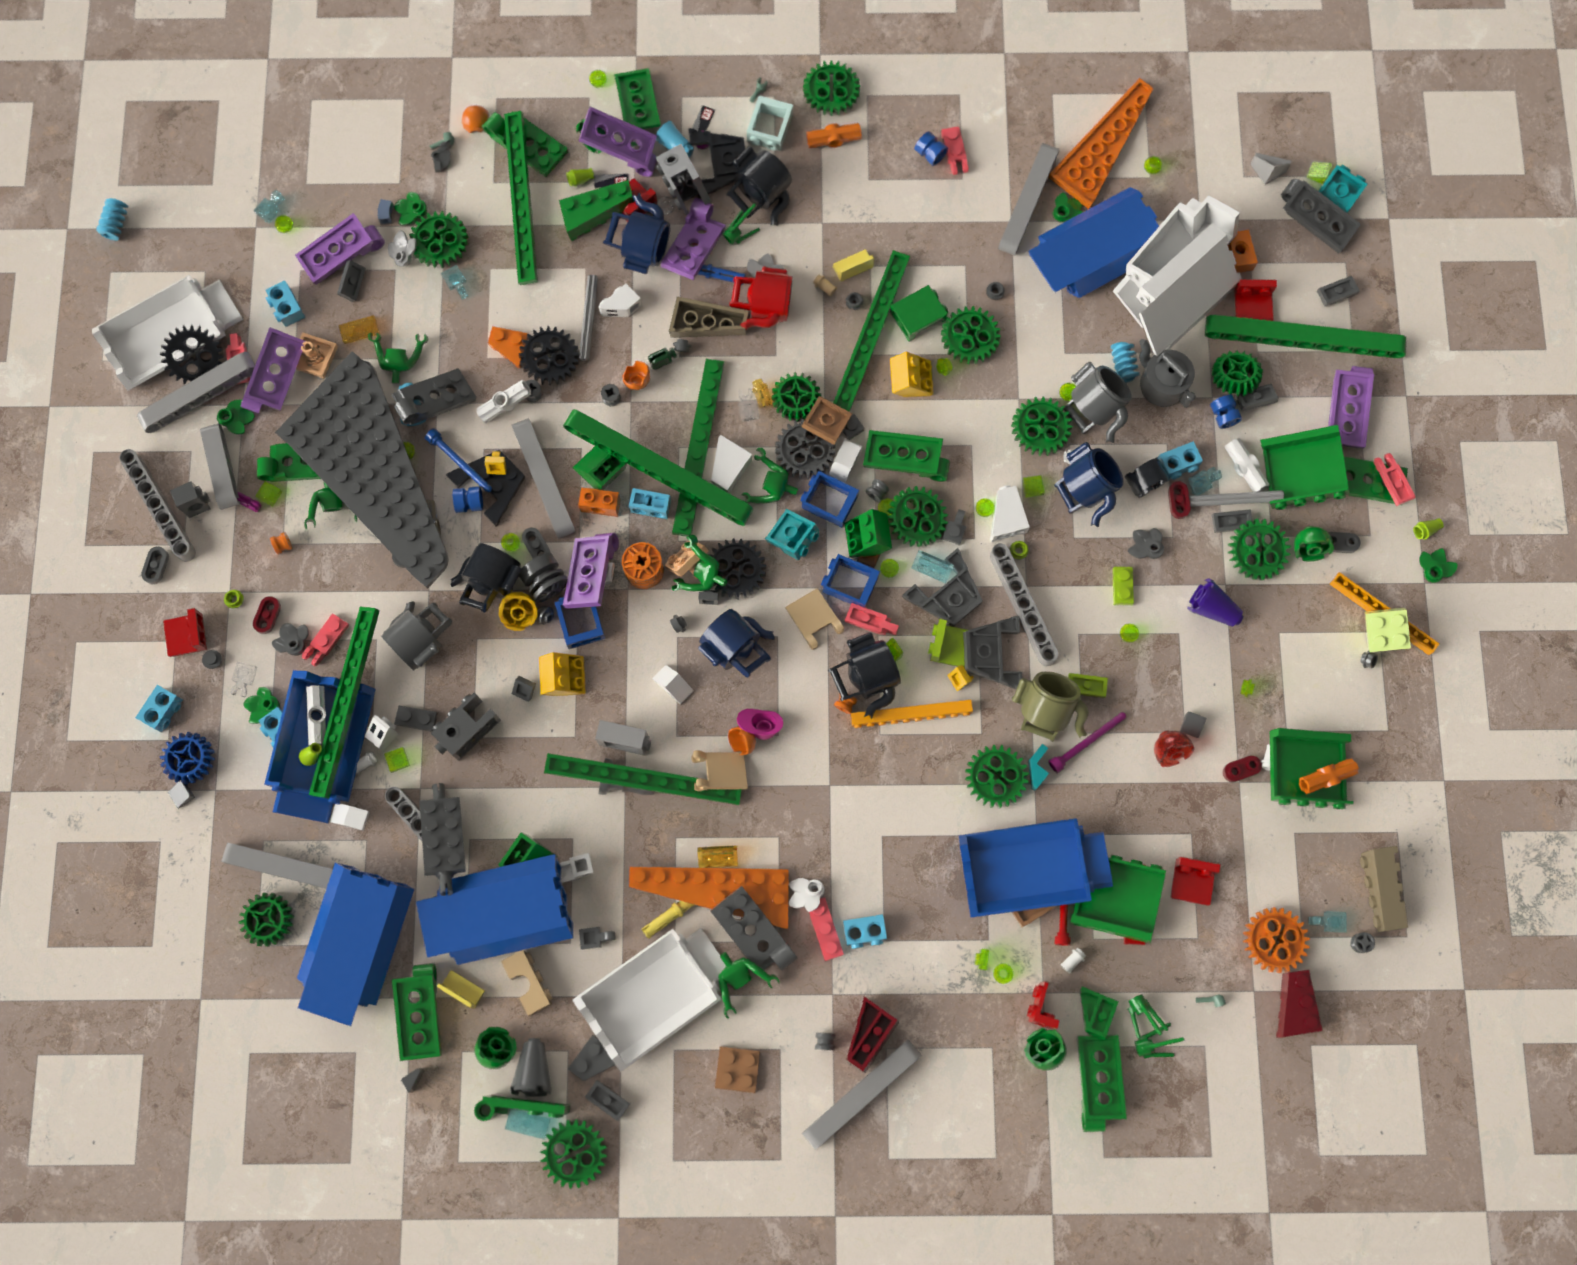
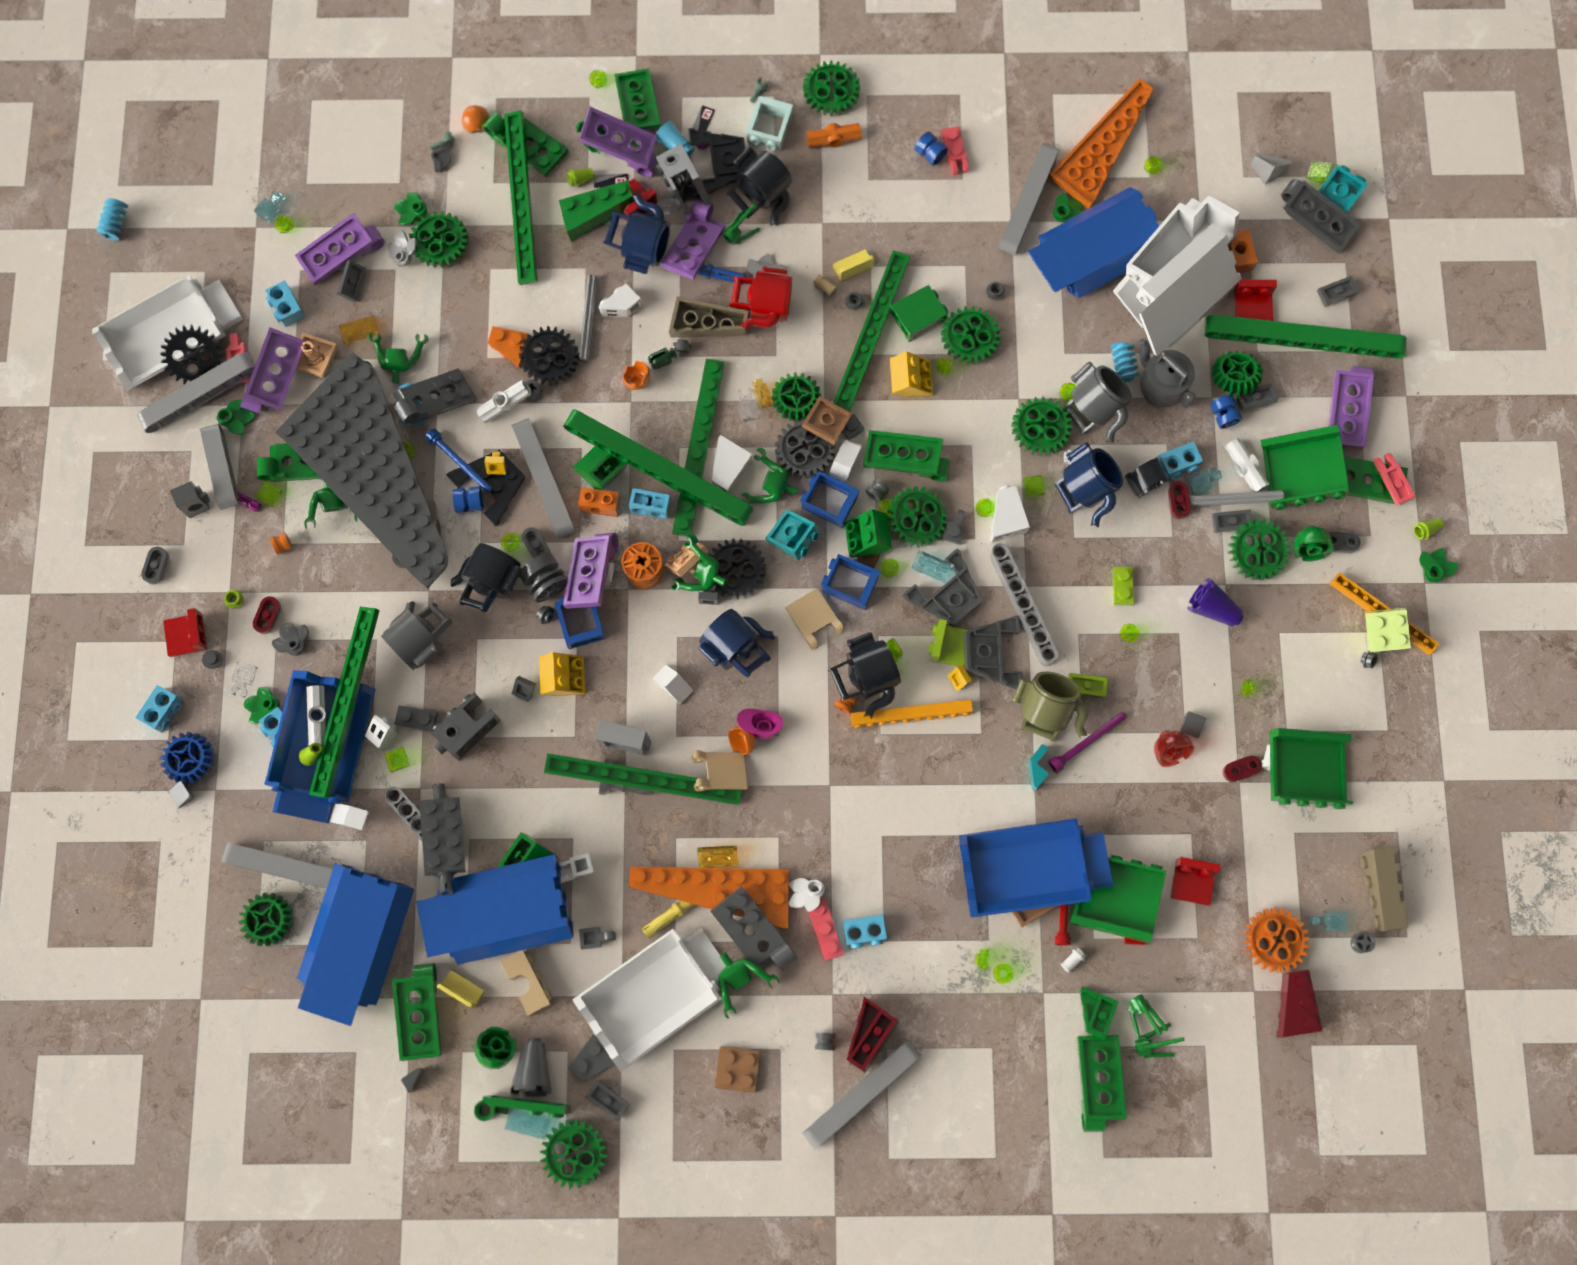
(163, 510): light grey beam -> none
(325, 639): coral hinge -> none
(366, 761): white pin -> none
(385, 211): sand blue piece -> none
(455, 279): clear light blue plate -> none
(517, 611): yellow cylinder -> none
(613, 398): dark grey wheel -> none
(678, 623): dark grey plate -> none
(870, 620): coral hinge -> none
(1008, 762): green gear -> none
(1023, 546): lime plate -> none
(1034, 1011): red bracket -> none
(1045, 1049): green cylinder -> none
(1144, 543): dark grey plate -> none
(1217, 999): sand green hand -> none
(1328, 776): orange piece -> none

